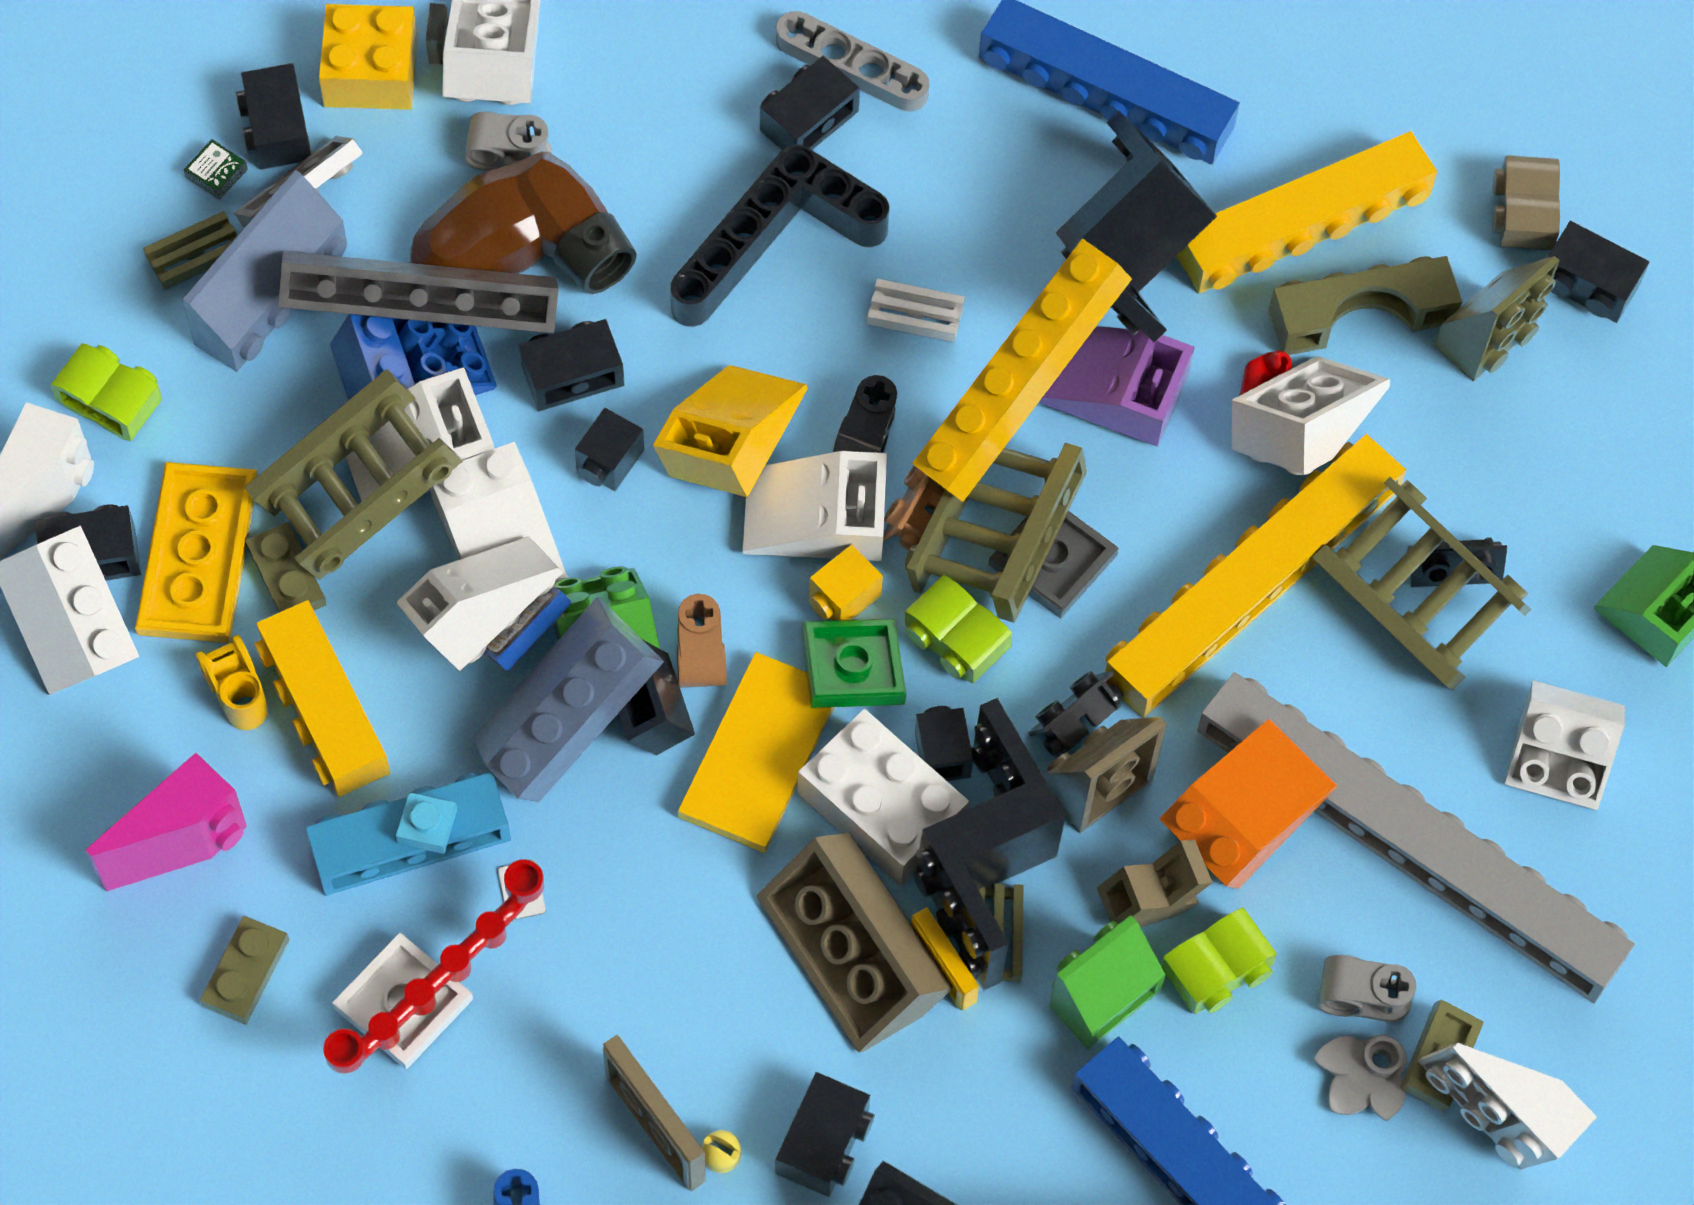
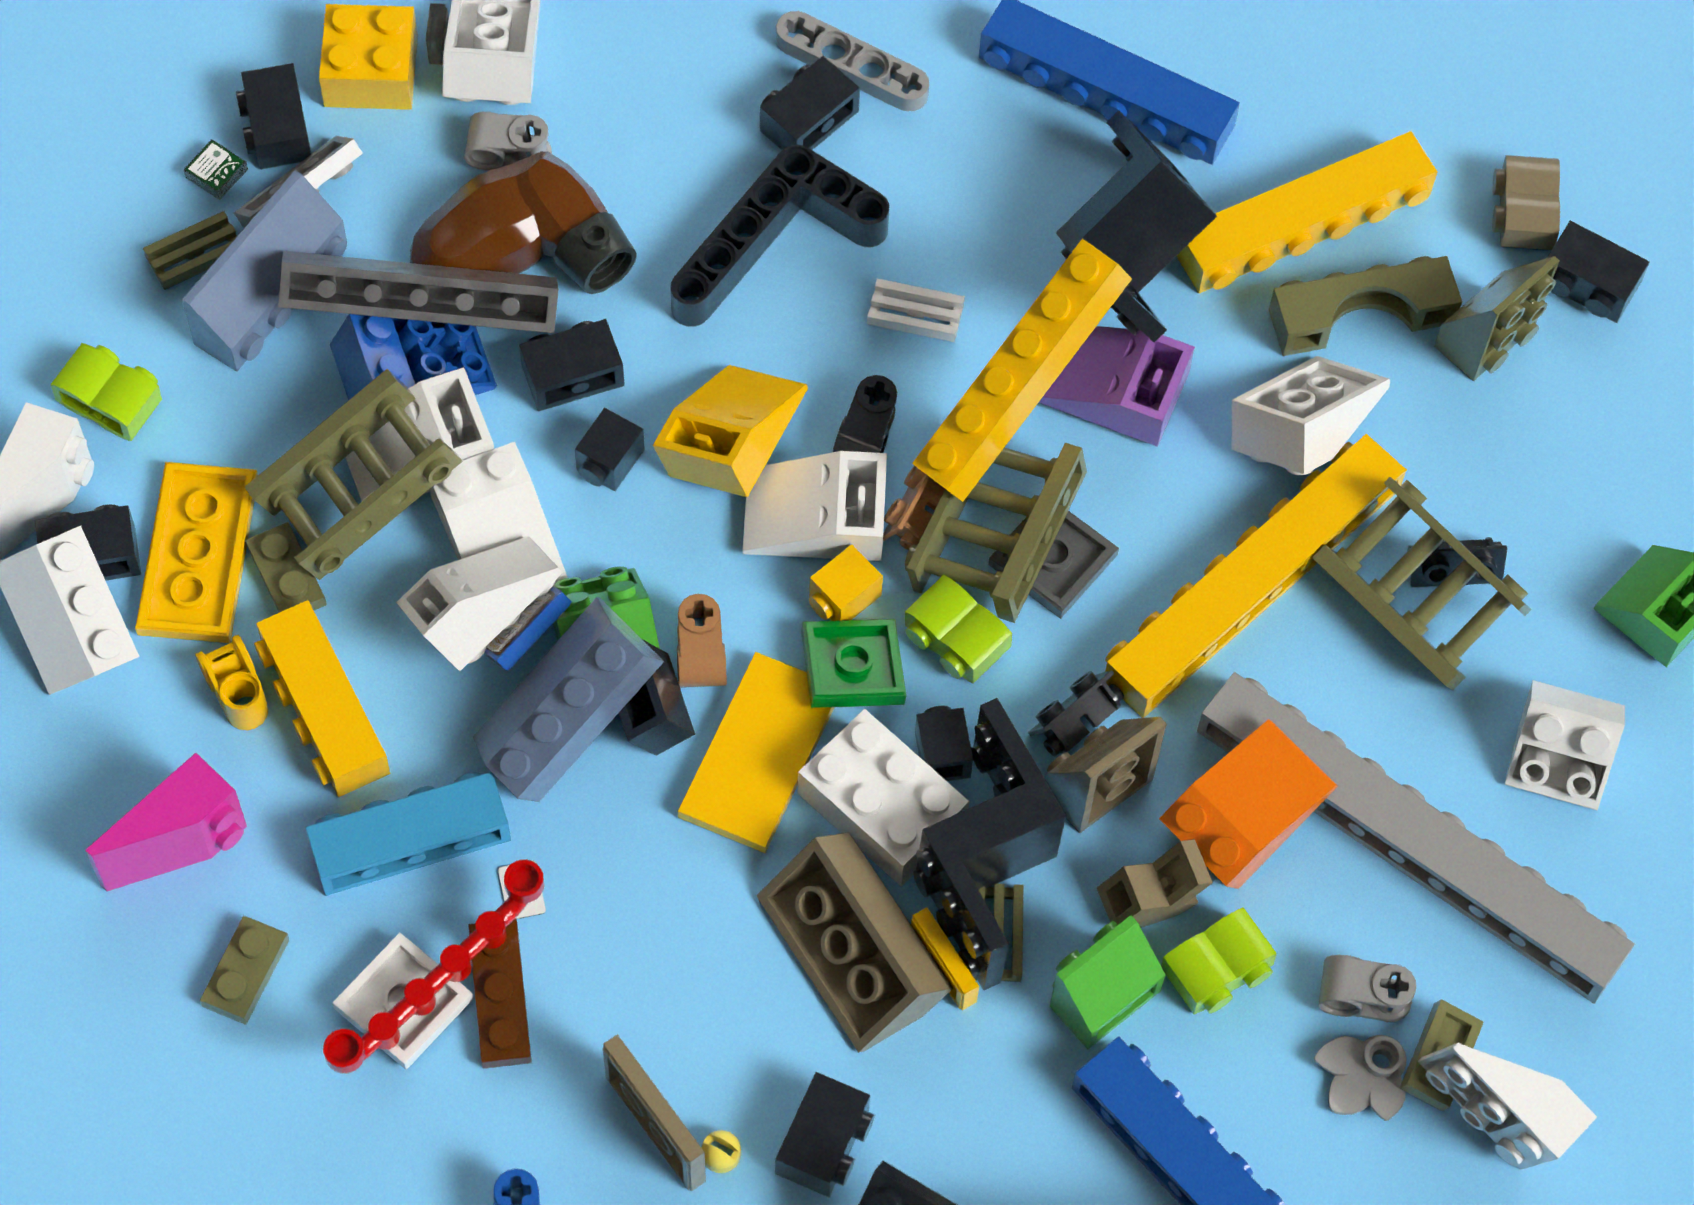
(426, 823): medium azure plate -> none
(501, 1003): none -> reddish brown plate
(1264, 369): red arm -> none

